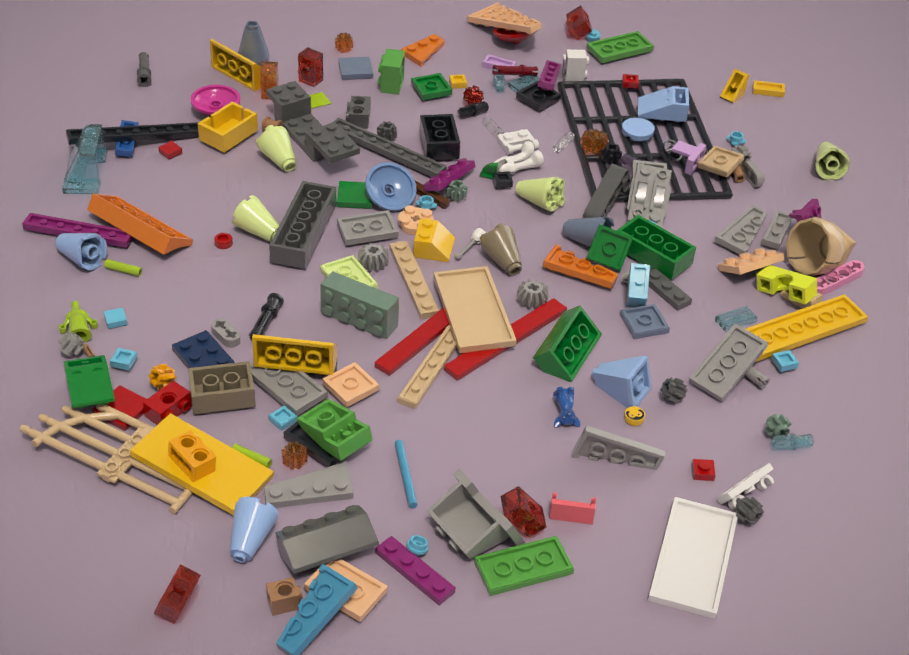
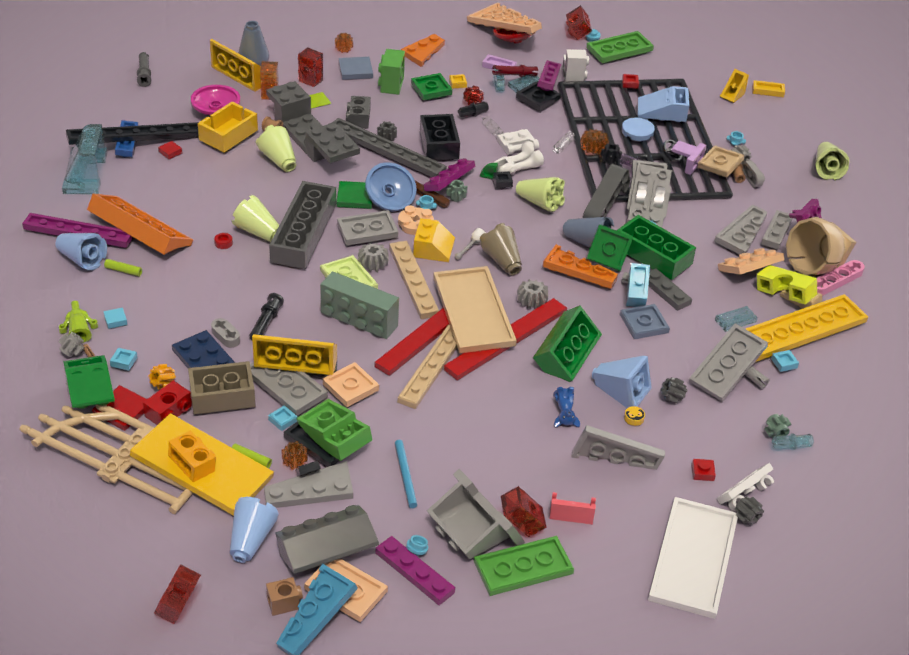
(307, 468): none -> black tile

